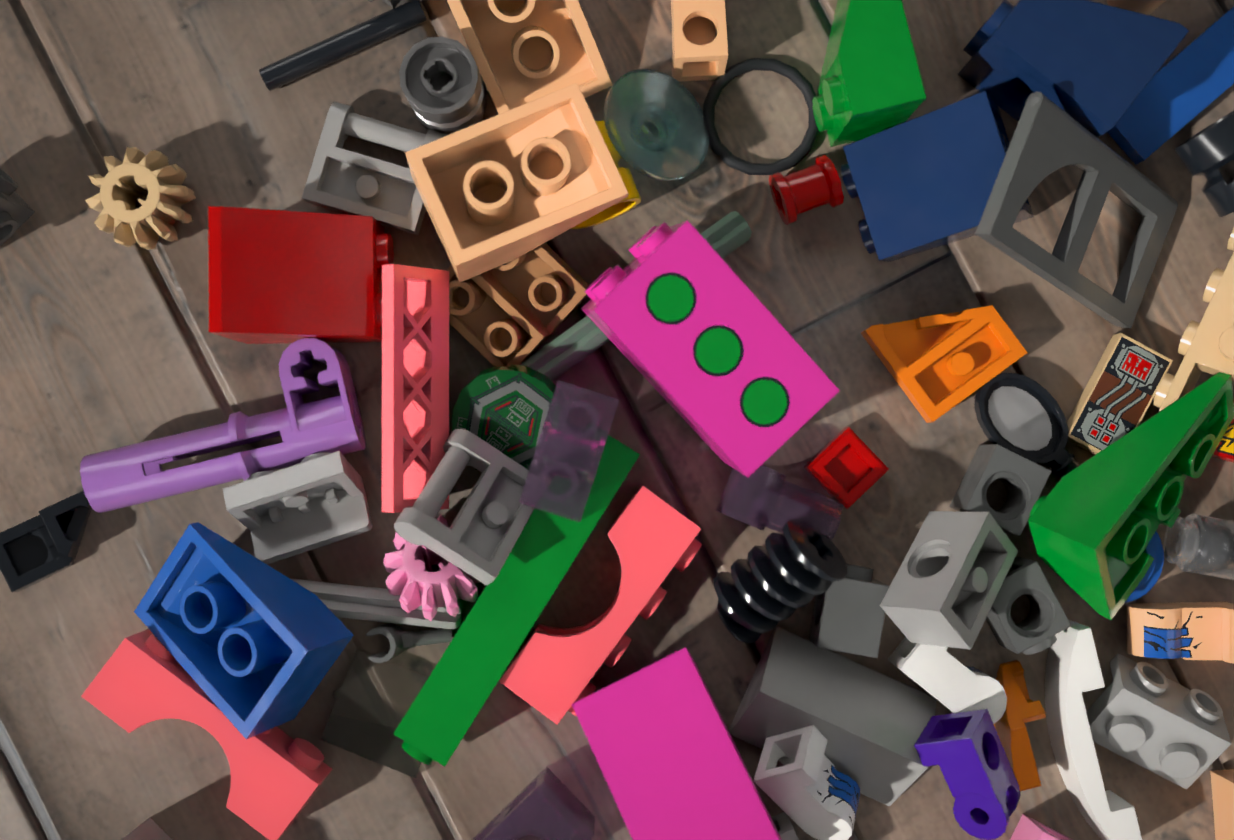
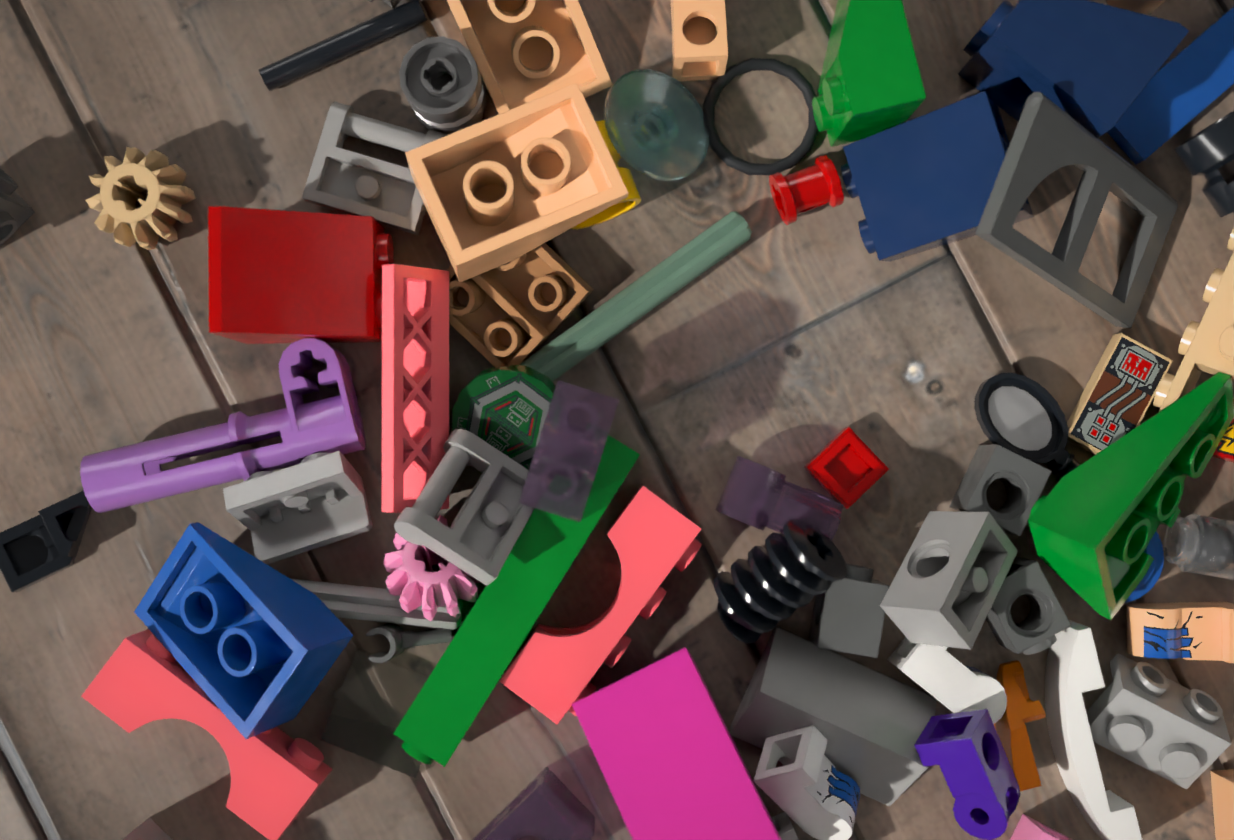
(708, 346): dark pink brick -> none
(945, 355): orange wing -> none

